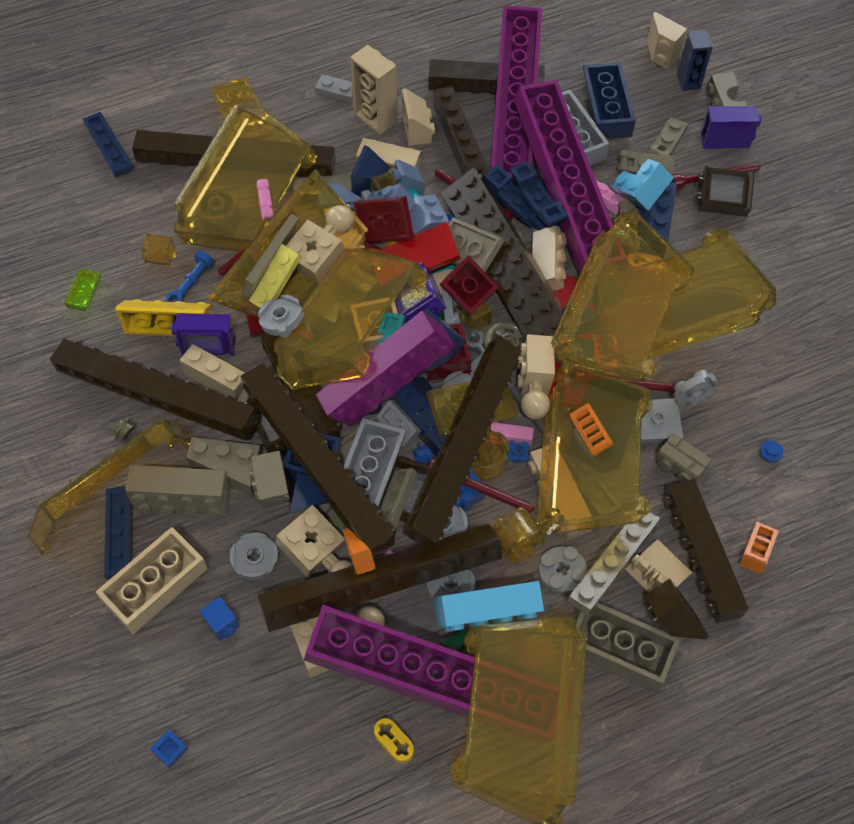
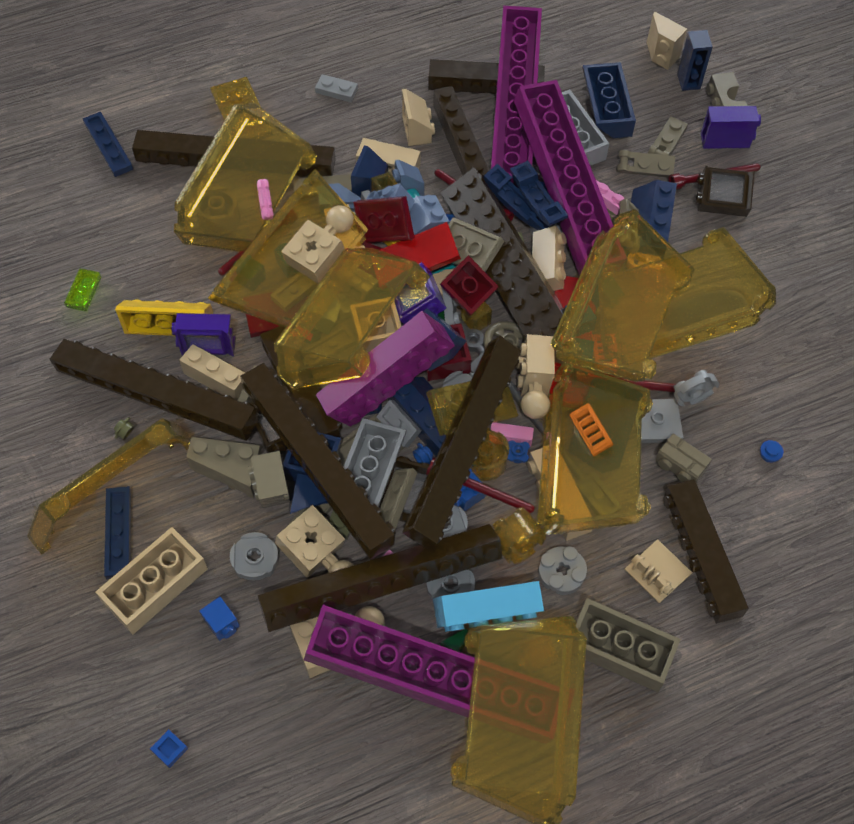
(158, 249): clear yellow brick -> none
(178, 490): dark tan brick -> none
(204, 261): blue piece -> none
(275, 276): light yellow plate -> none
(281, 325): light grey plate -> none
(283, 237): dark tan tile -> none
(359, 553): orange slope -> none
(374, 89): tan brick -> none
(389, 324): teal plate -> none
(389, 745): yellow beam -> none
(611, 563): dark tan plate -> none
(645, 186): medium azure brick -> none
(674, 612): dark brown slope -> none
(753, 560): orange slope -> none

